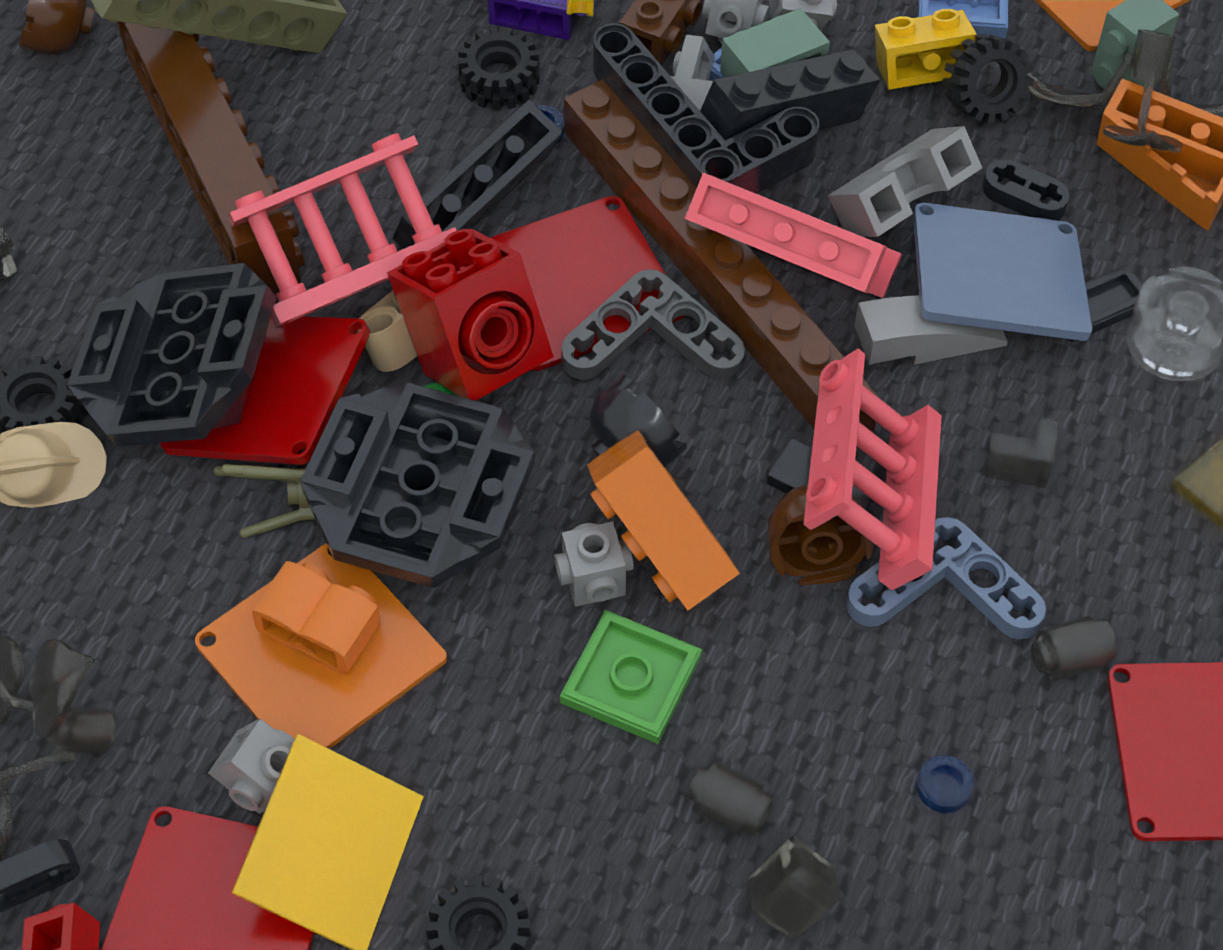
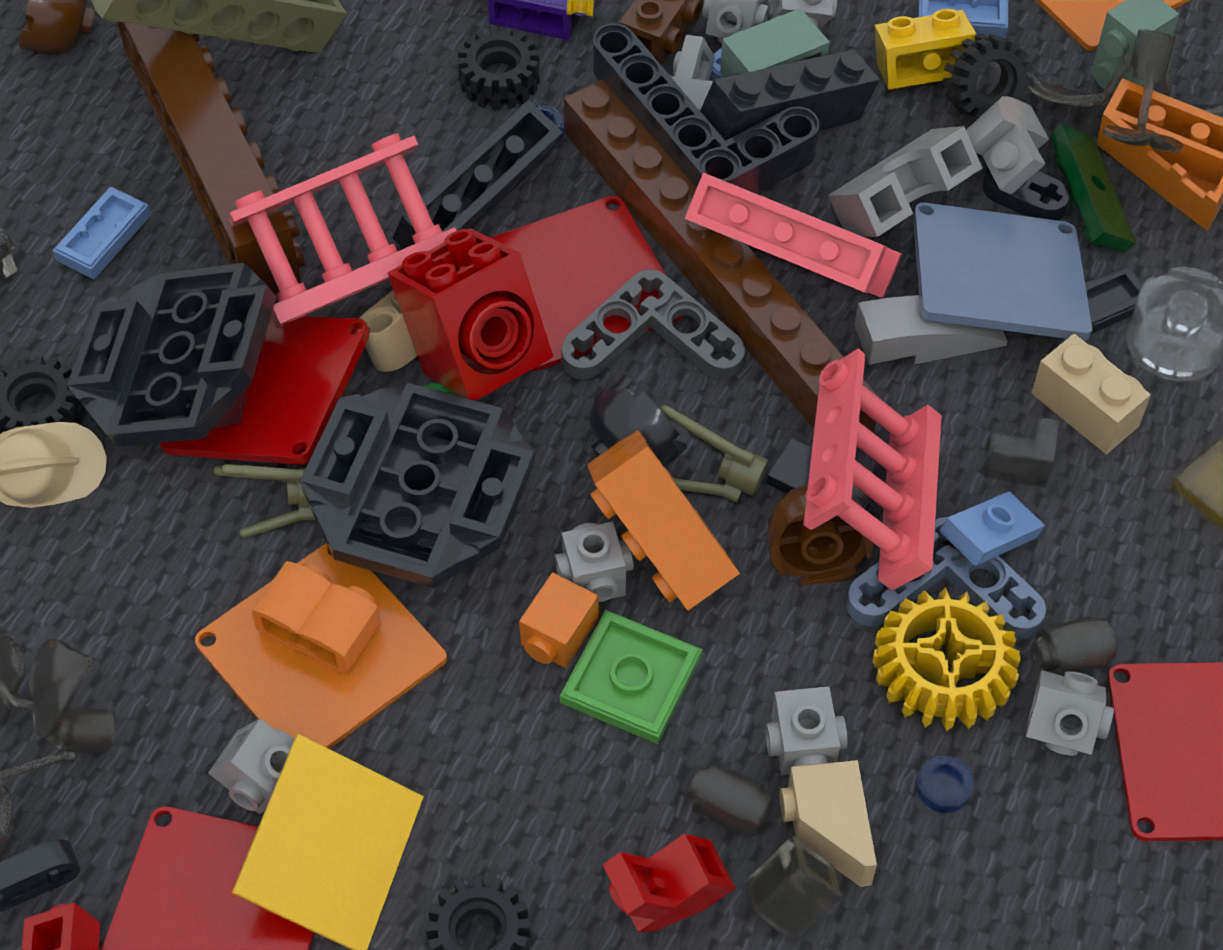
(102, 232): none -> medium blue plate
(558, 621): none -> orange brick
(670, 884): none -> red brick
(739, 467): none -> olive plant
(804, 728): none -> light grey brick
(832, 816): none -> tan slope
(972, 646): none -> yellow gear
(991, 528): none -> medium blue plate
(1009, 142): none -> light grey brick
(1069, 713): none -> light grey brick
(1090, 393): none -> tan brick
(1092, 189): none -> dark green tile

